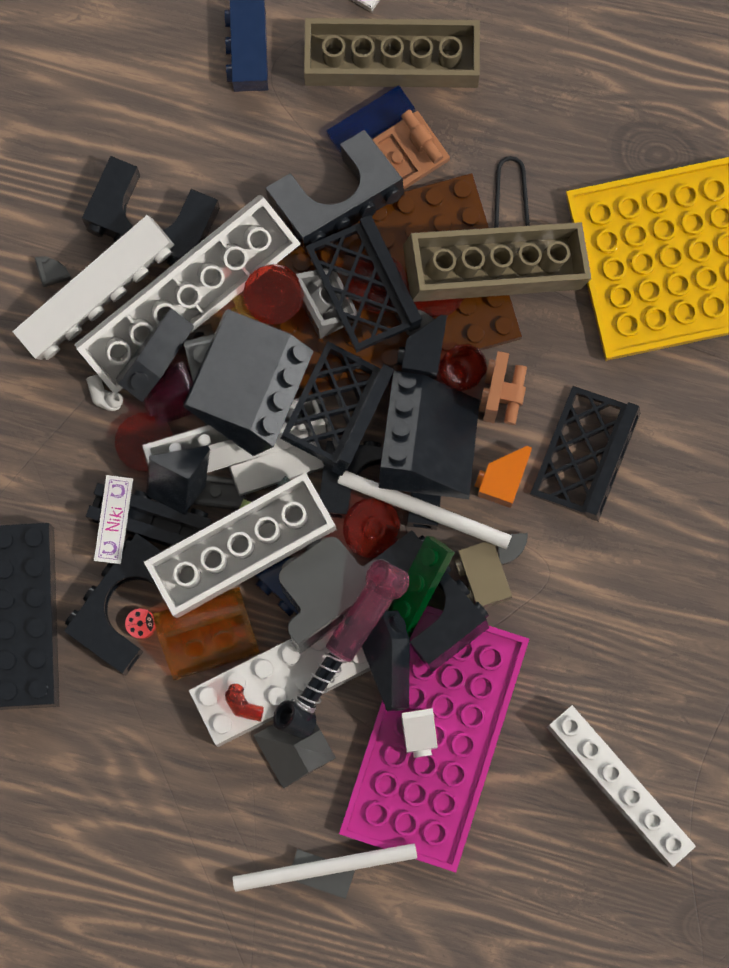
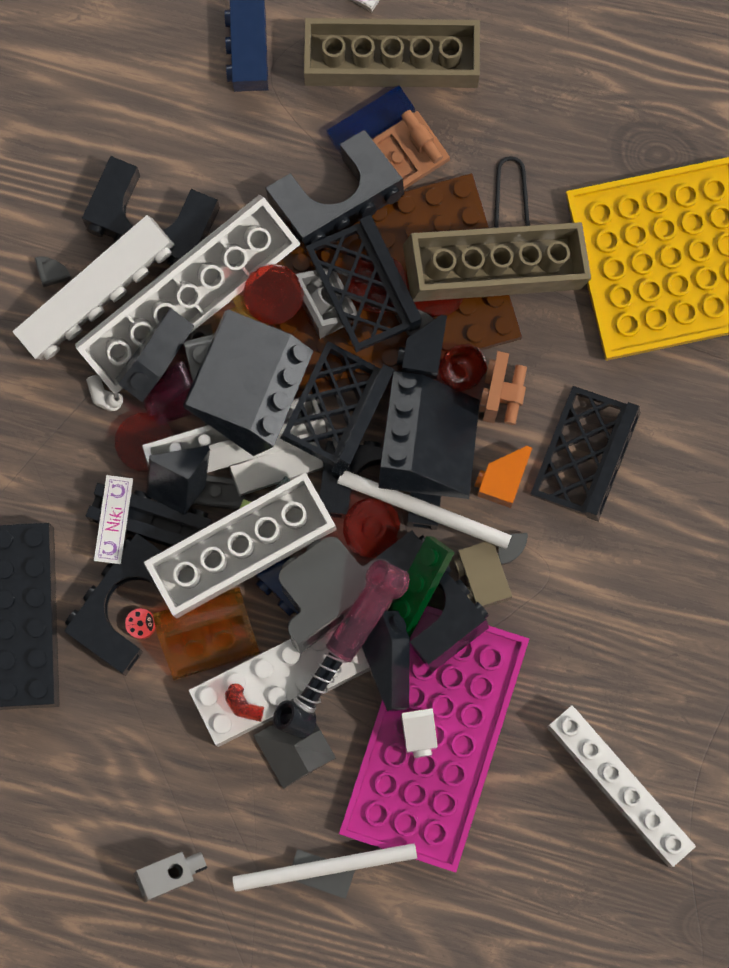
(155, 880): none -> light grey torso

